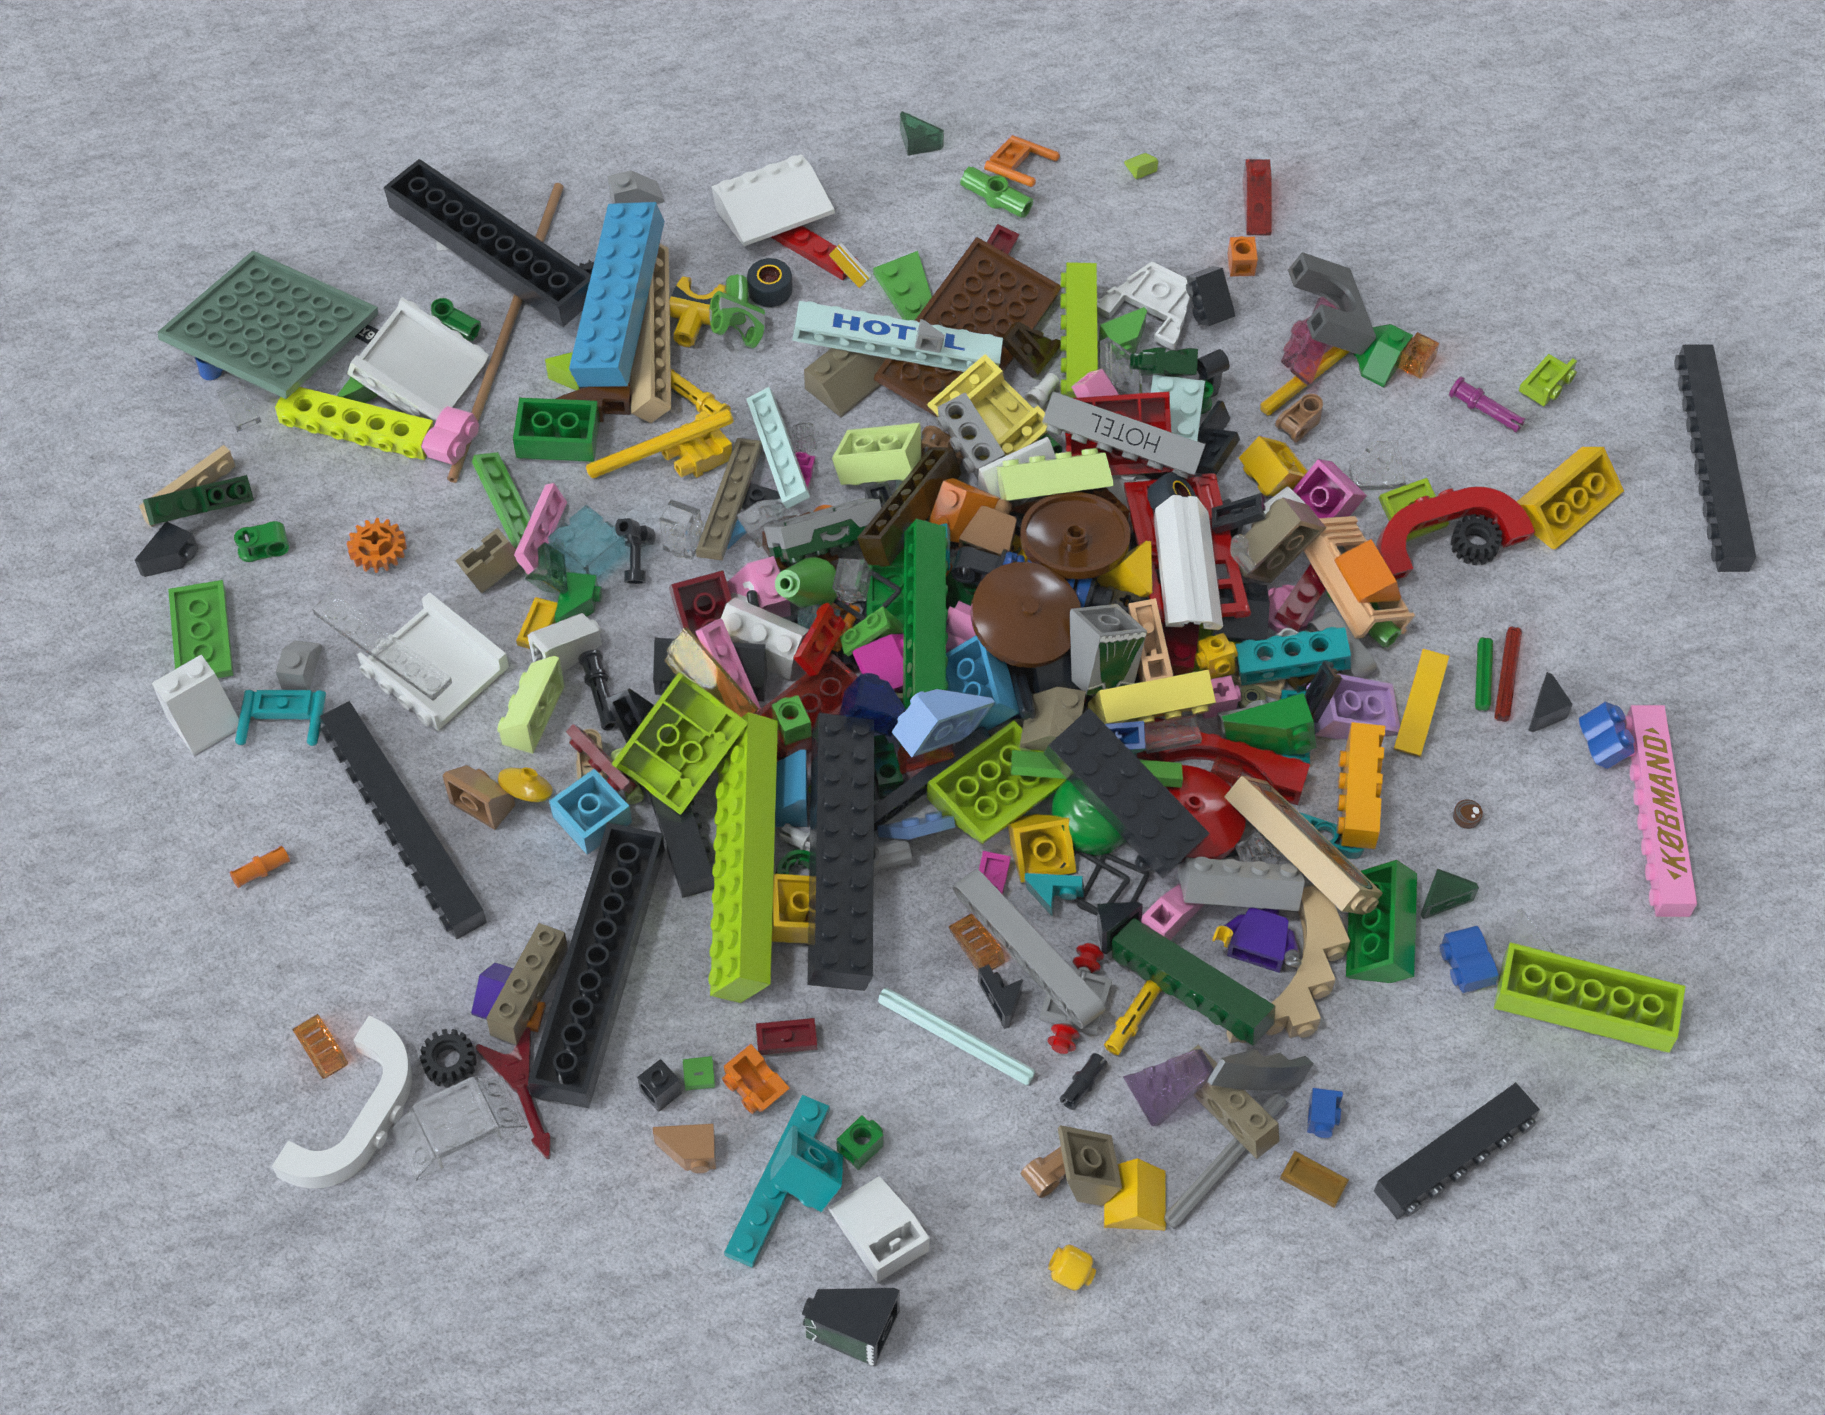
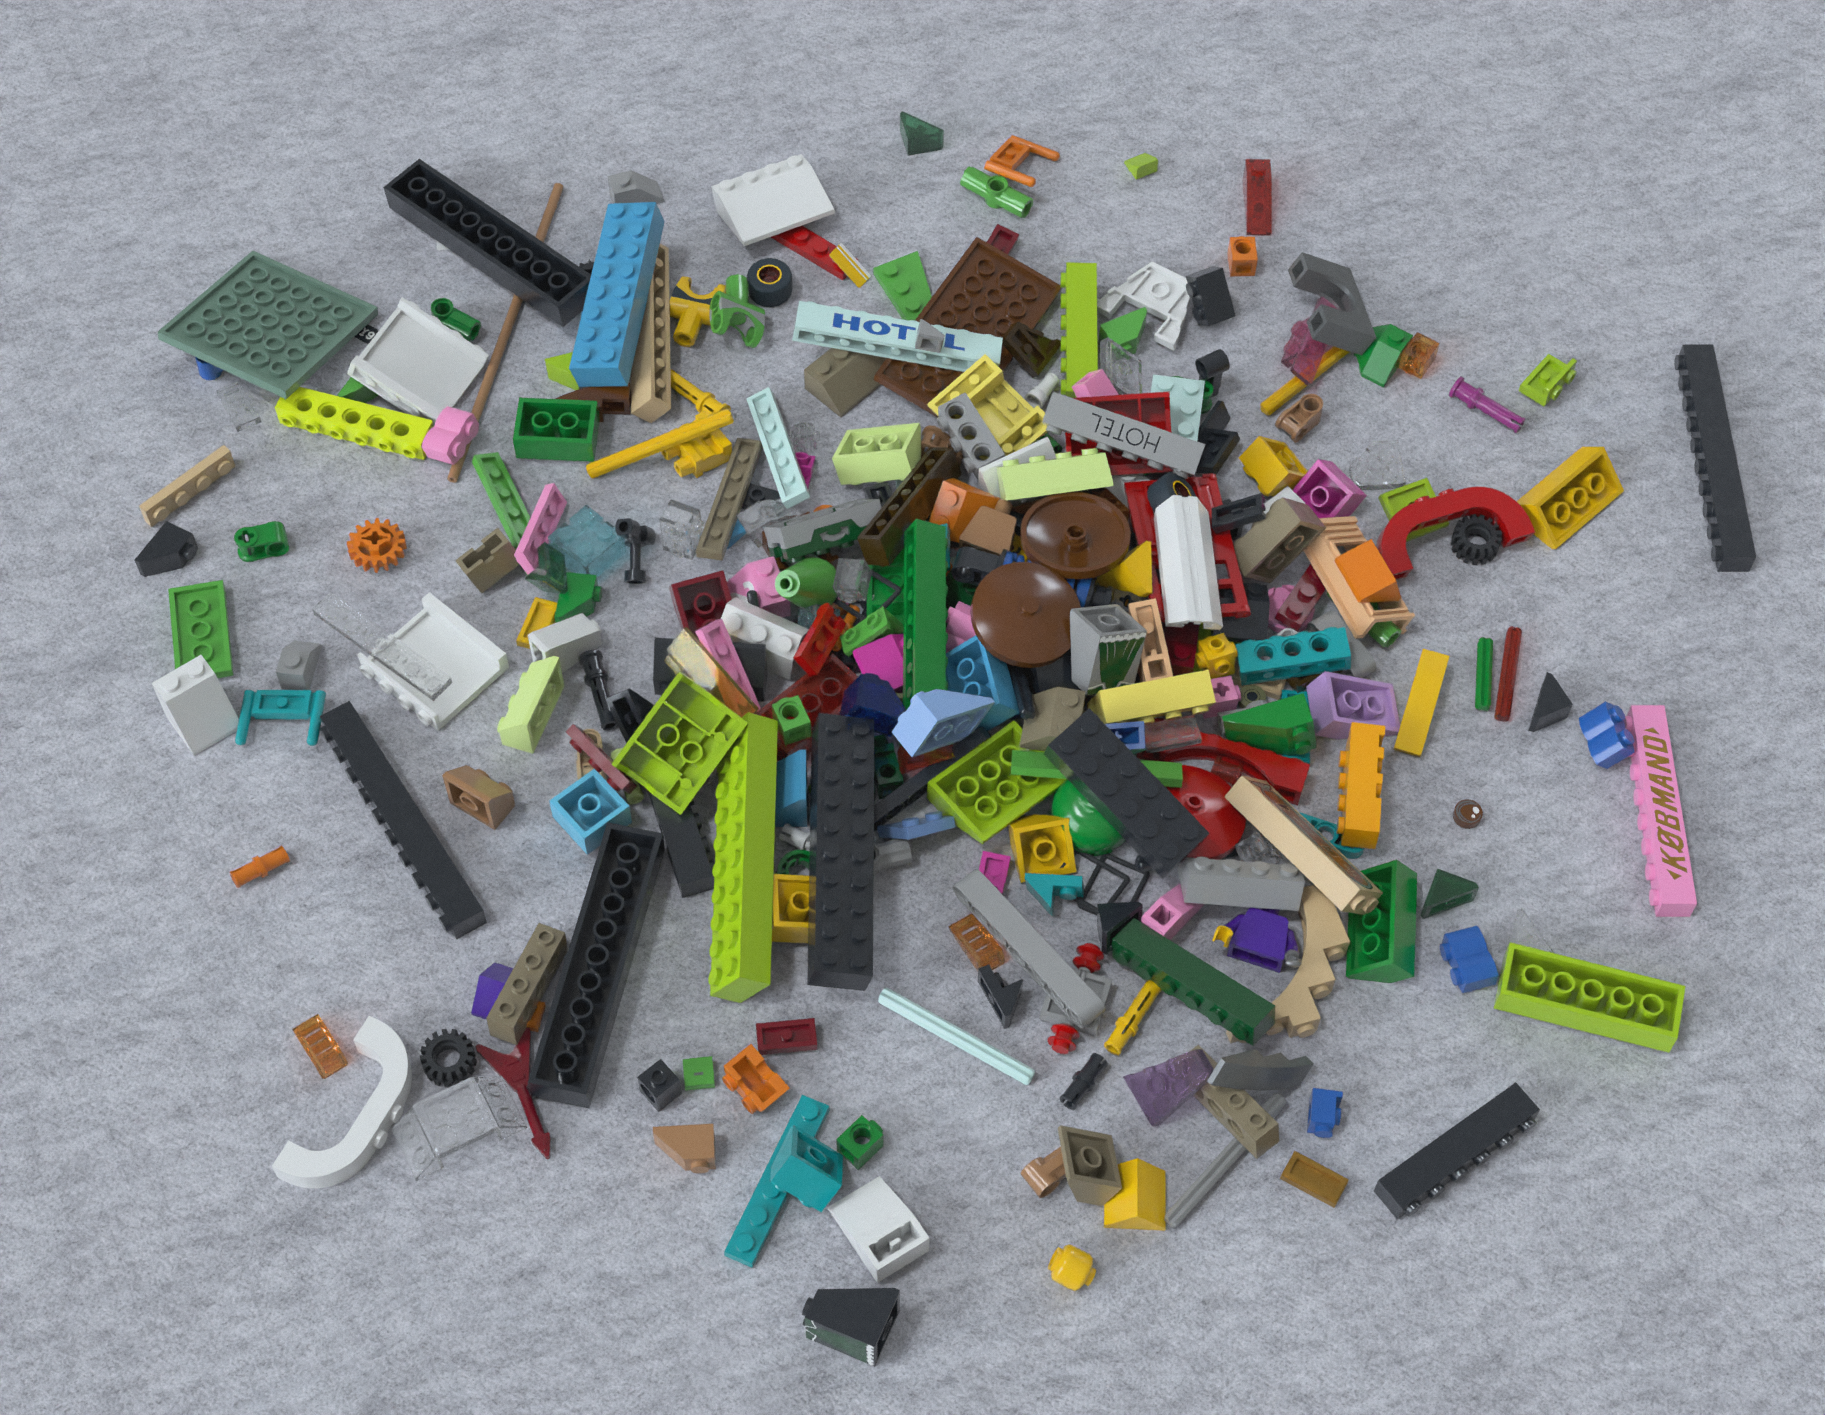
(198, 500): dark green slope -> none
(525, 784): yellow dish -> none
(1165, 363): dark green hips -> none
(1240, 552): clear arm -> none
(1322, 689): black tile -> none

